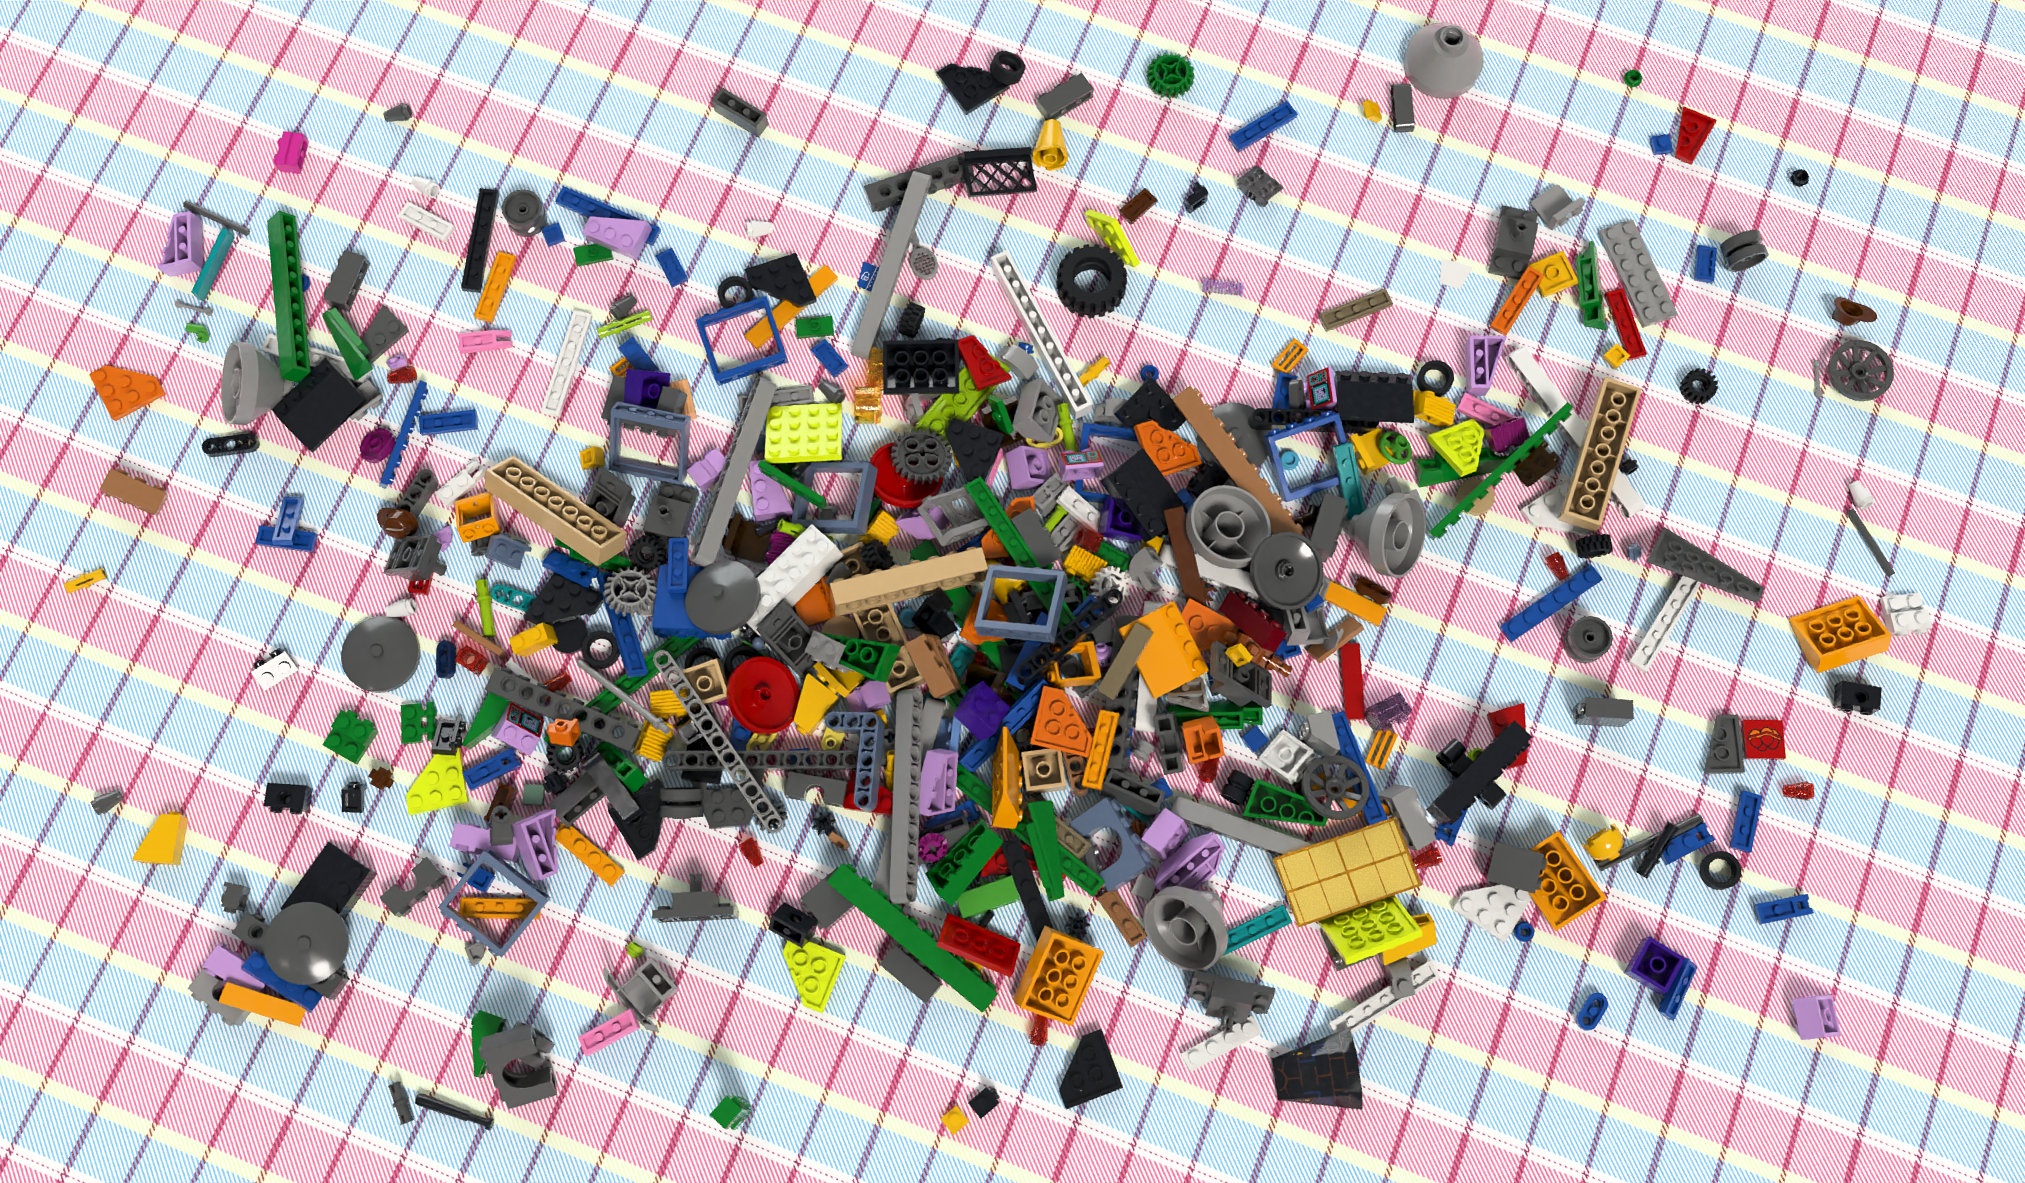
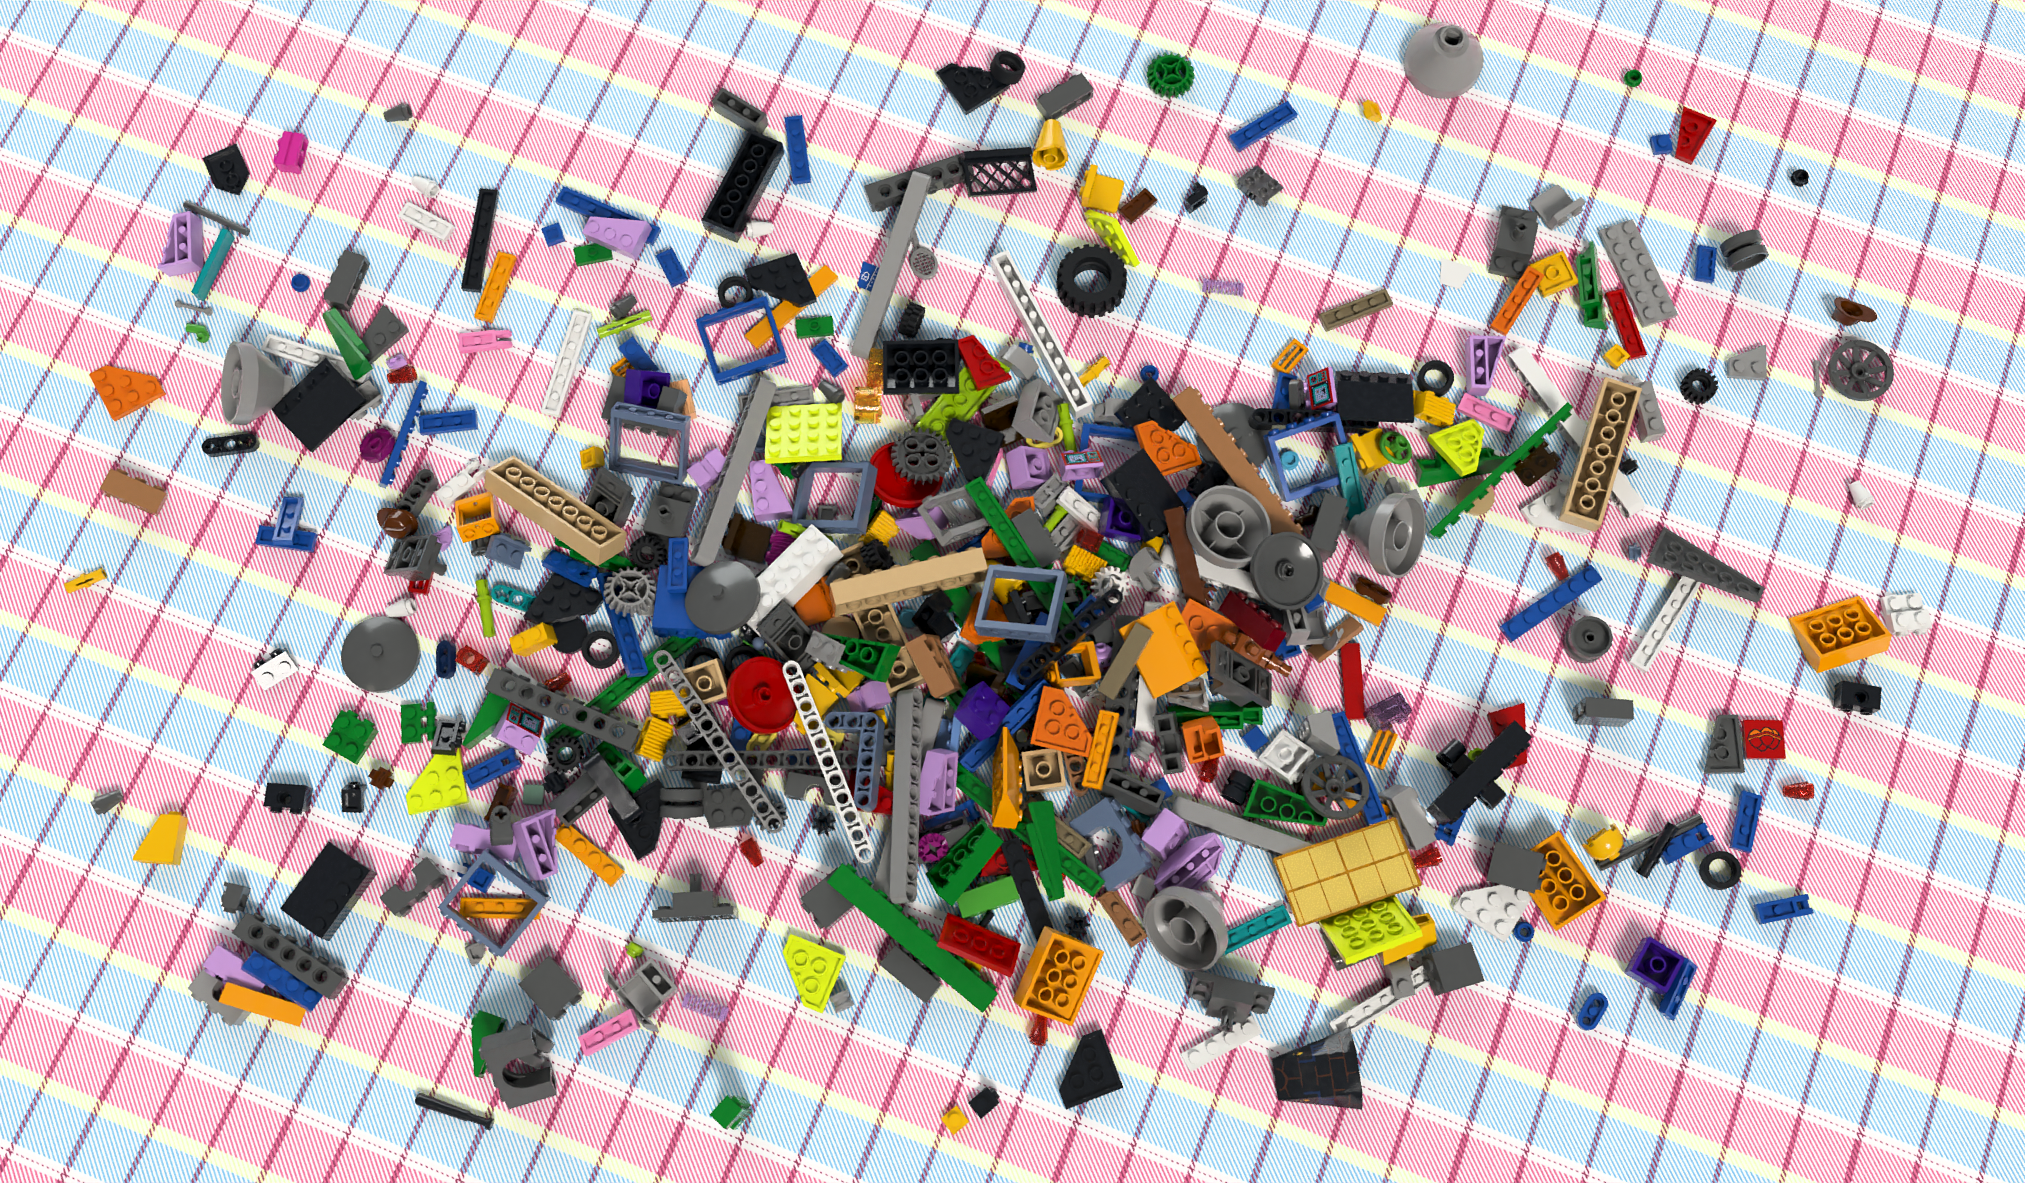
(227, 169): none -> black tile
(288, 297): green brick -> none
(306, 943): dark grey dish -> none
(400, 1103): dark grey pin -> none
(480, 639): medium nougat tile -> none
(524, 213): dark grey wheel -> none
(552, 989): none -> dark grey brick
(564, 732): orange brick -> none
(658, 723): light grey bar -> none
(723, 1013): none -> lavender piece
(743, 186): none -> black brick
(770, 527): black bar -> none
(792, 484): green tile -> none
(793, 925): black brick -> none
(797, 150): none -> blue plate
(821, 754): none -> white beam
(838, 841): medium nougat tile -> none
(841, 1001): none -> light grey wheel
(1000, 414): green plate -> none
(1101, 191): none -> yellow bracket
(1239, 654): yellow plate -> none
(1402, 108): dark grey beam -> none
(1452, 969): none -> dark grey brick
(1507, 434): magenta brick -> none
(1594, 546): black tyre -> none
(1650, 420): none -> light grey arch
(1748, 365): none -> light grey wing
(1816, 1017): lavender slope -> none
(1871, 542): dark grey bar -> none

